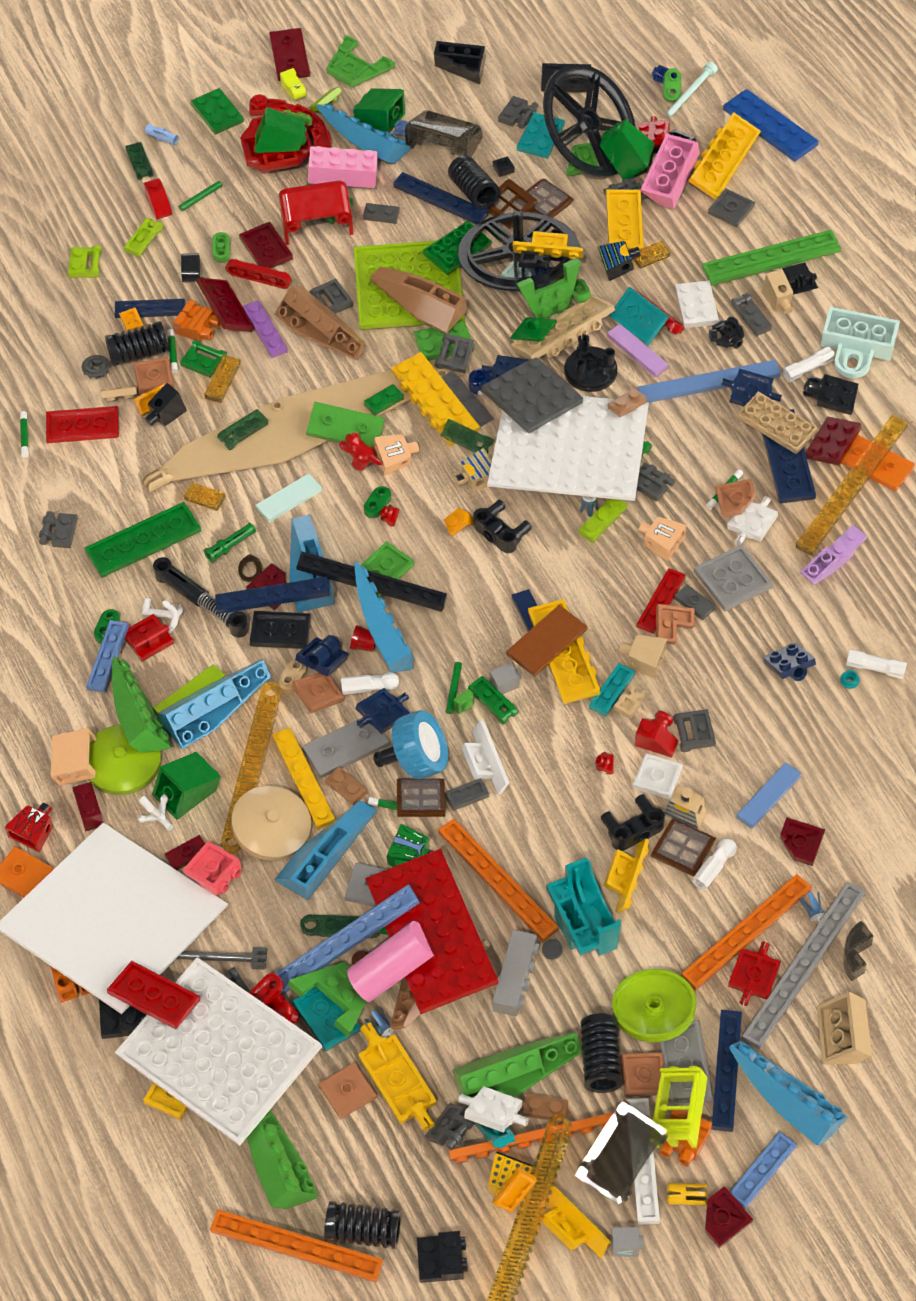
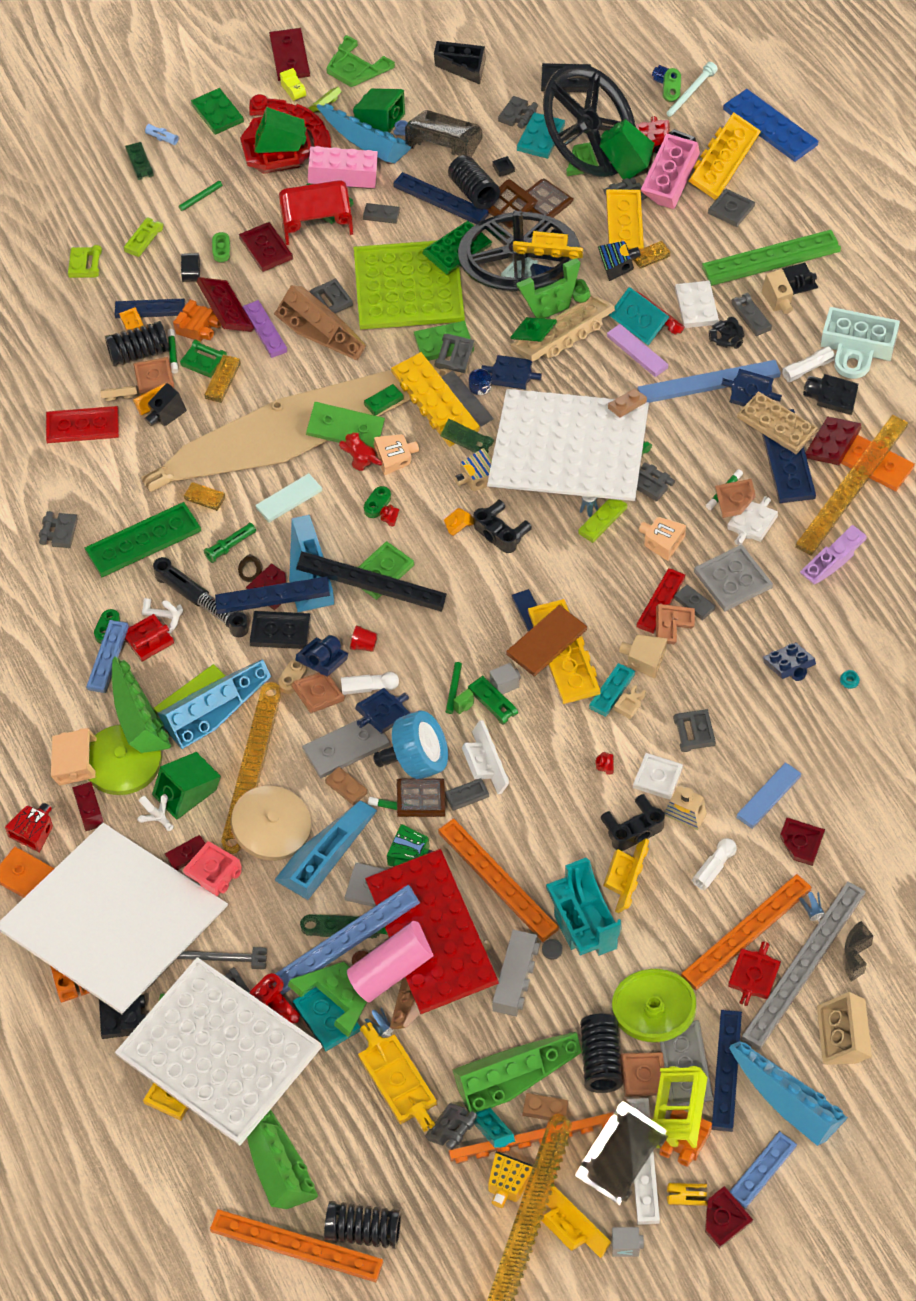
(24, 434): green bar -> none
(98, 361): dark grey gear -> none
(153, 994): red tile -> none
(157, 198): red slope -> none
(242, 429): clear green plate -> none
(258, 273): red plate -> none
(303, 778): yellow plate -> none
(308, 120): bright green plate -> none
(347, 1090): nougat plate -> none
(387, 638): dark azure wedge -> none
(422, 298): medium nougat wedge -> none
(441, 1257): black plate -> none
(493, 1109): white plate -> none
(514, 1190): light orange plate -> none
(531, 260): black plate -> none
(532, 394): dark grey plate -> none
(590, 367): black piece -> none
(655, 738): red slope -> none
(663, 718): red wheel -> none
(683, 847): clear piece -> none
(862, 660): white axle -> none

